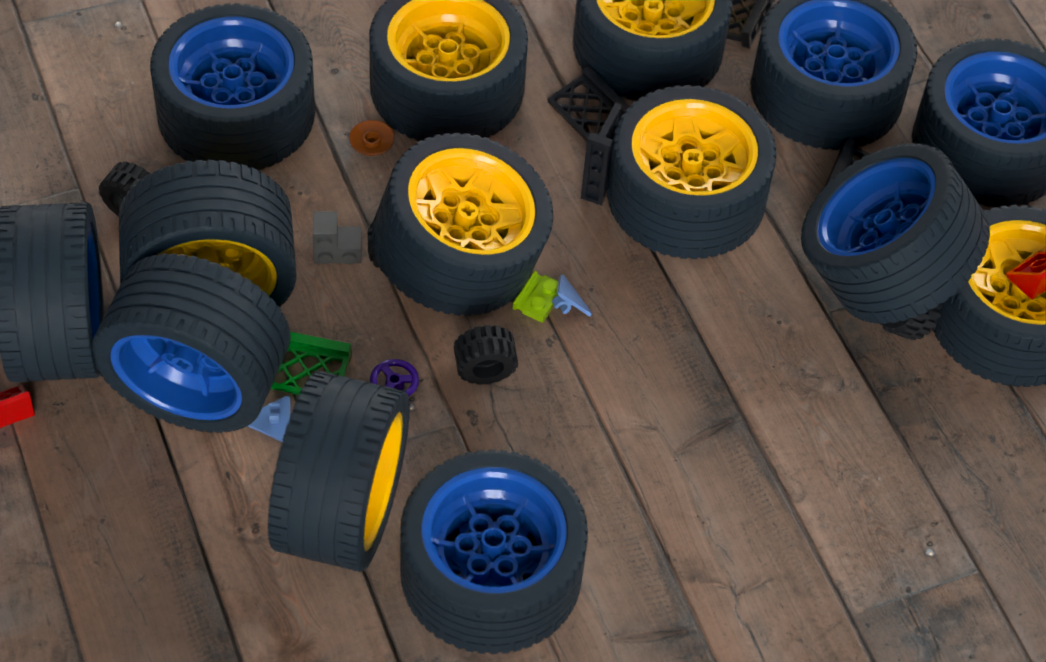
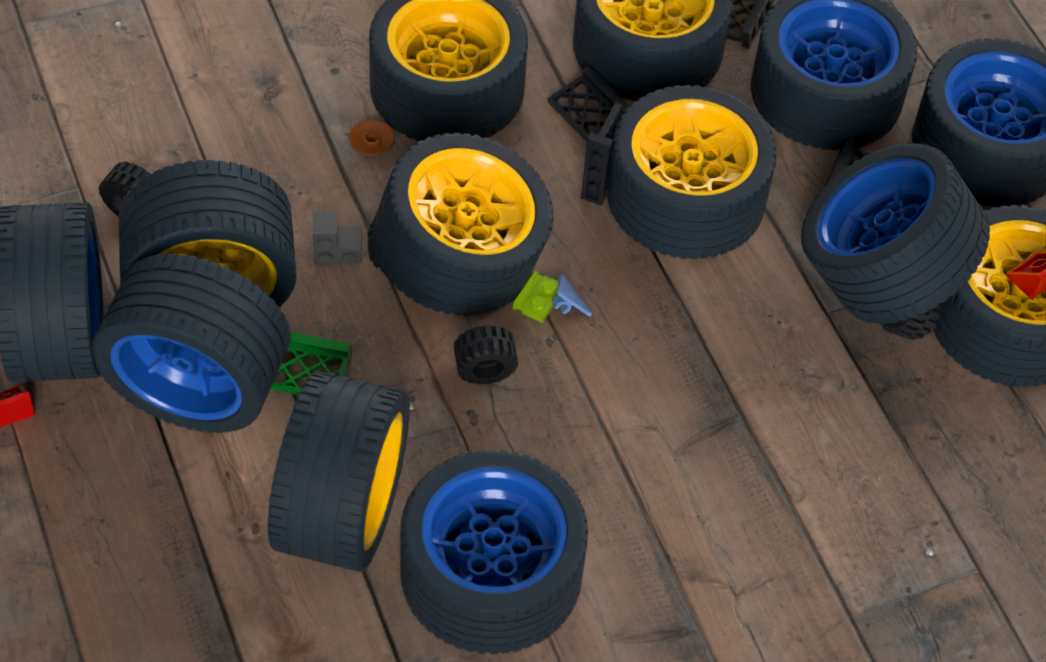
(216, 91): wheel -> none
(273, 419): medium blue piece -> none
(396, 380): dark purple piece -> none

